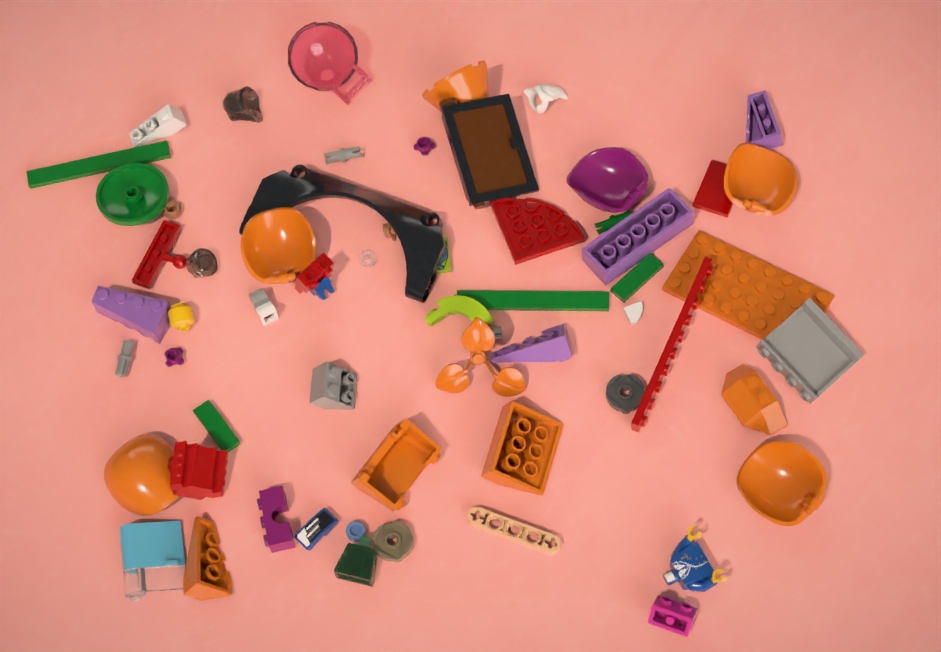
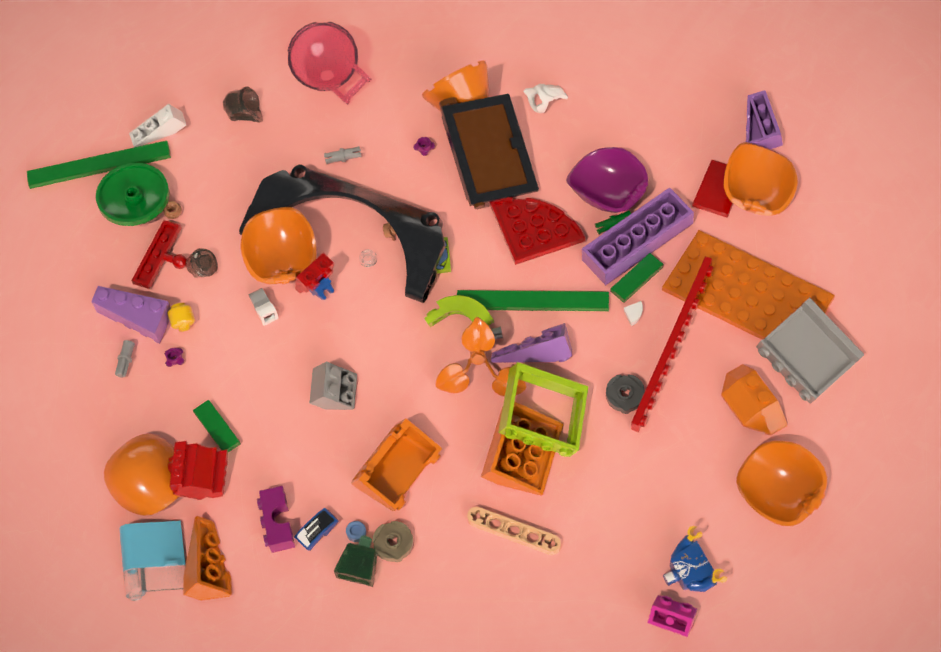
(553, 383): none -> lime window

